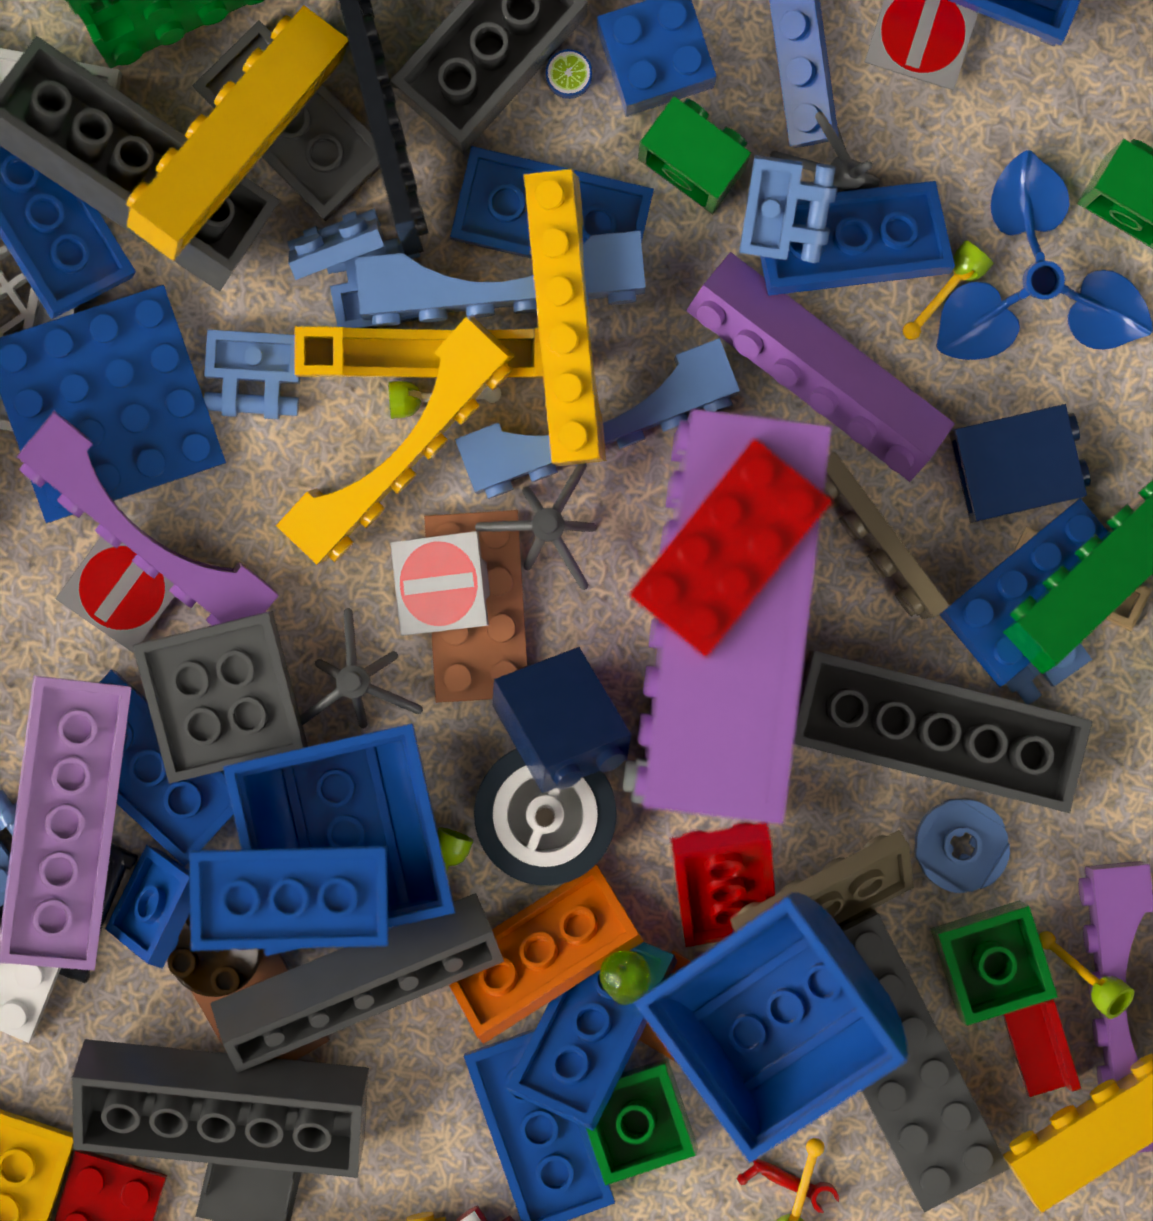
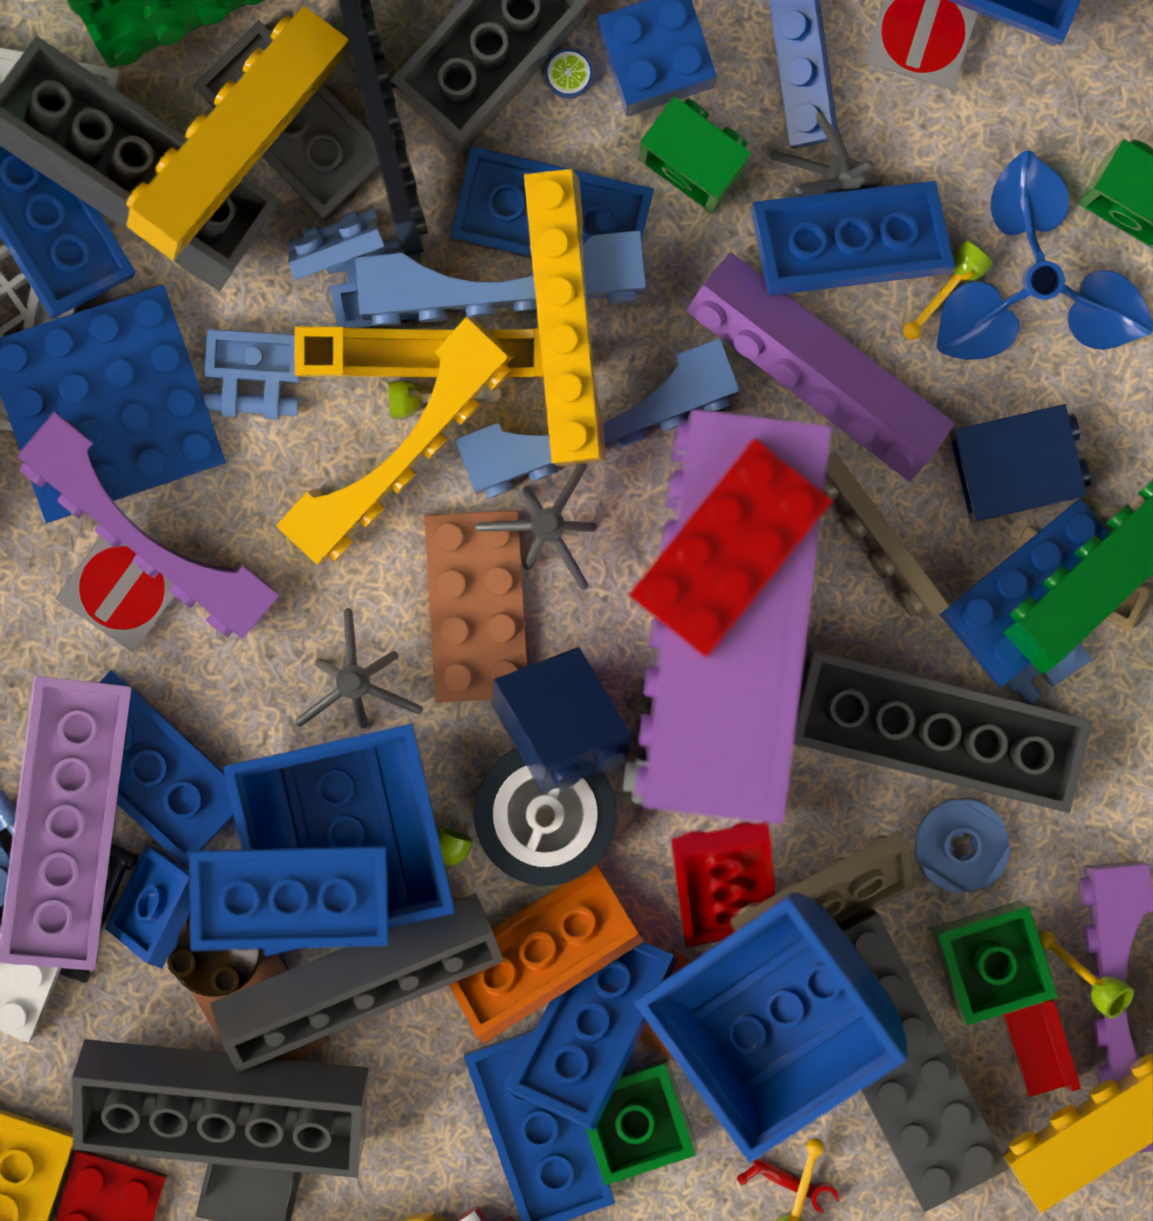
(220, 696): dark grey plate -> none
(440, 583): piece -> none
(625, 976): clear neon green piece -> none
(772, 207): medium blue plate -> none

